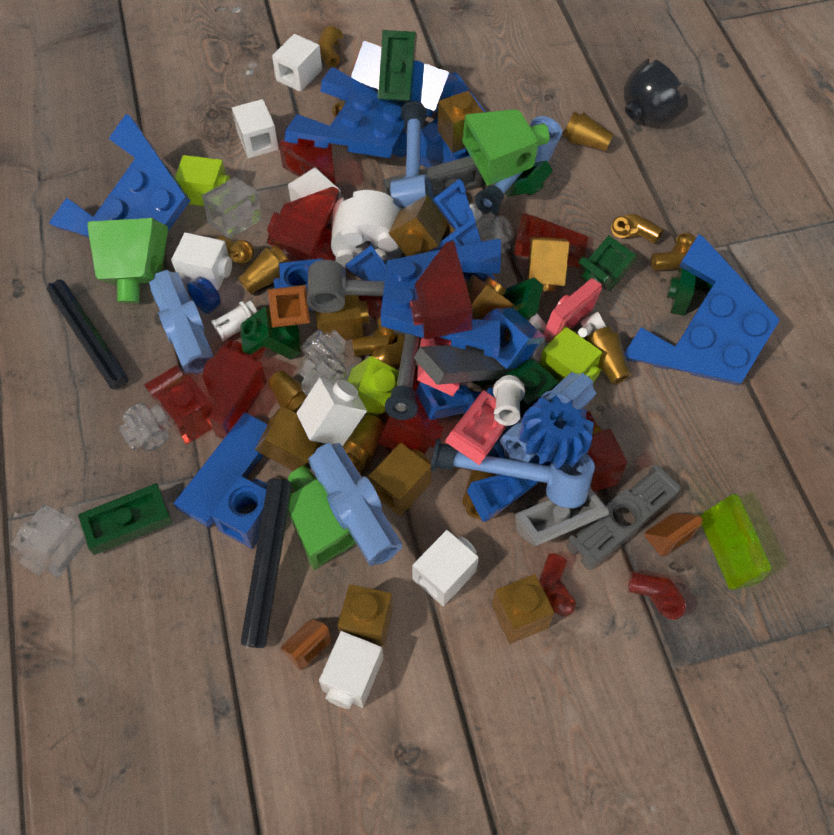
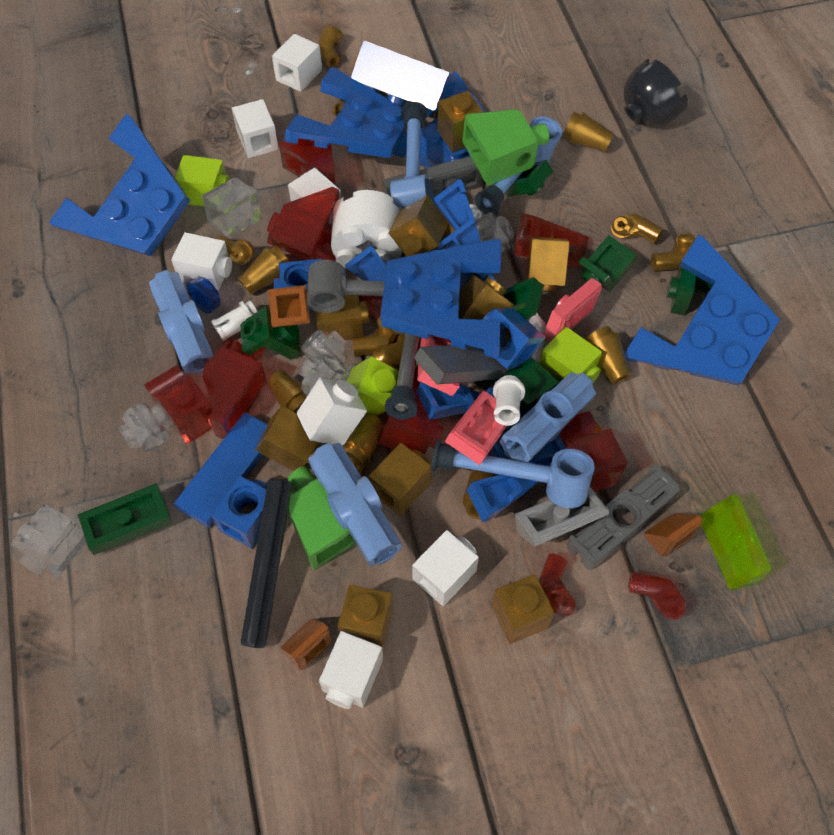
(87, 334): black axle -> none
(127, 253): bright green torso -> none
(397, 66): dark green plate -> none
(442, 296): clear red slope -> none
(556, 432): blue gear -> none
(591, 324): white hand -> none

